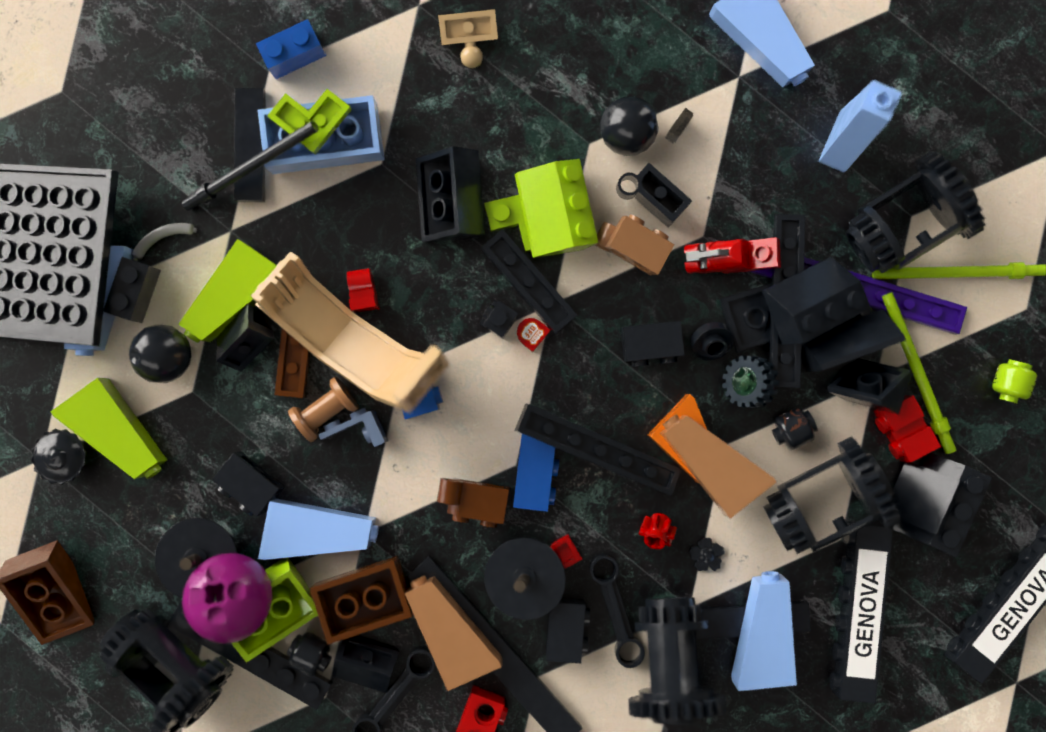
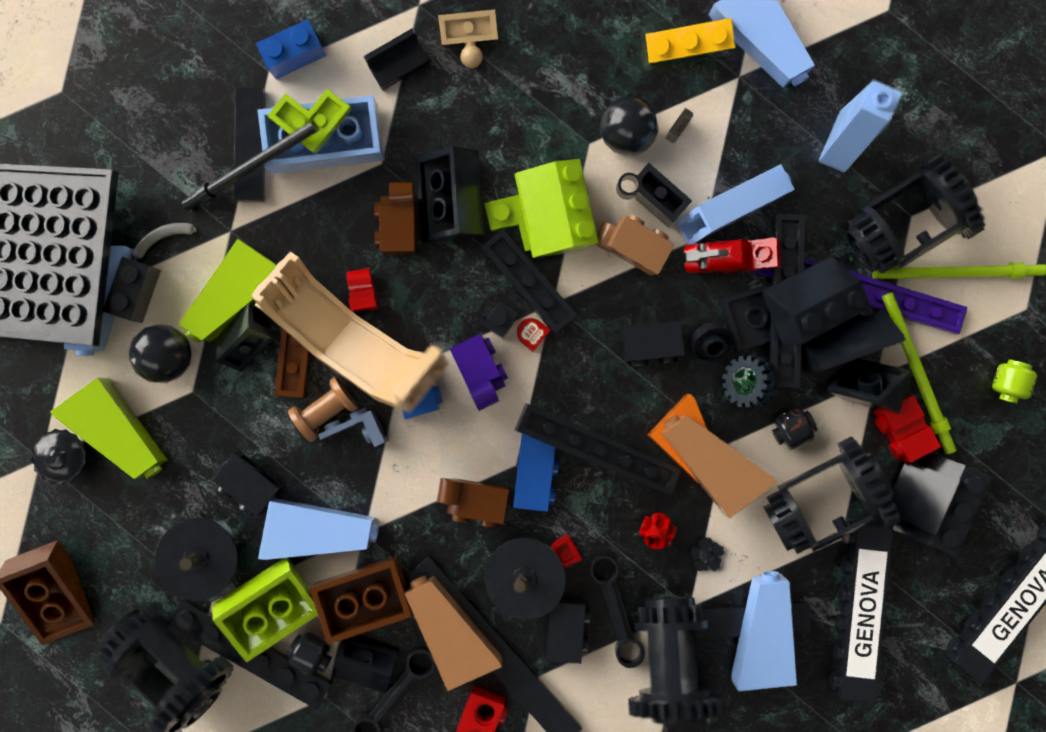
(238, 607): magenta piece -> none
(397, 59): none -> black panel
(397, 220): none -> reddish brown hinge
(479, 370): none -> dark purple hinge
(690, 40): none -> yellow plate
(734, 205): none -> light blue slope

